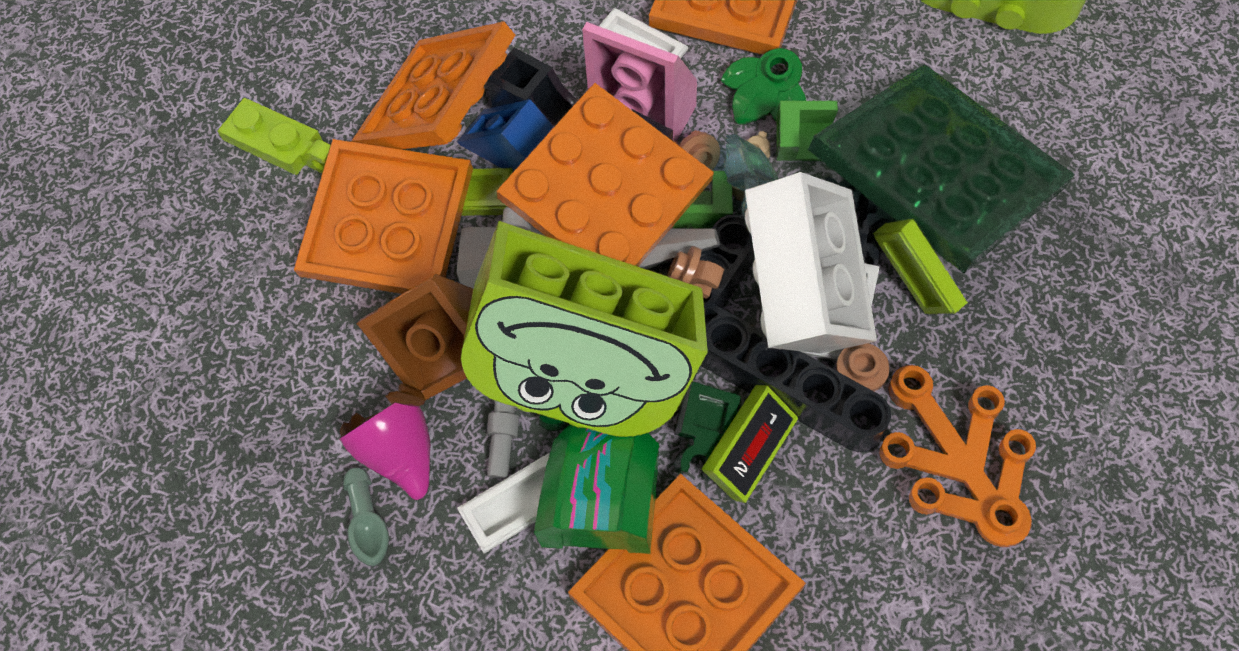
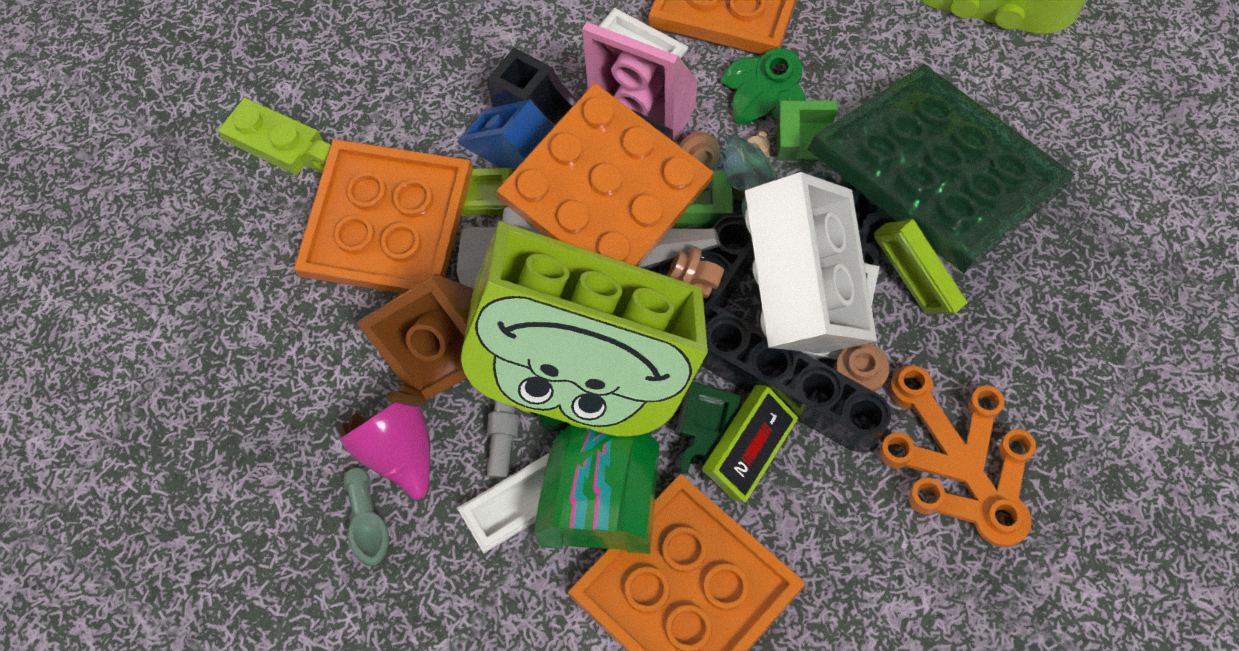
(436, 88): orange plate -> none

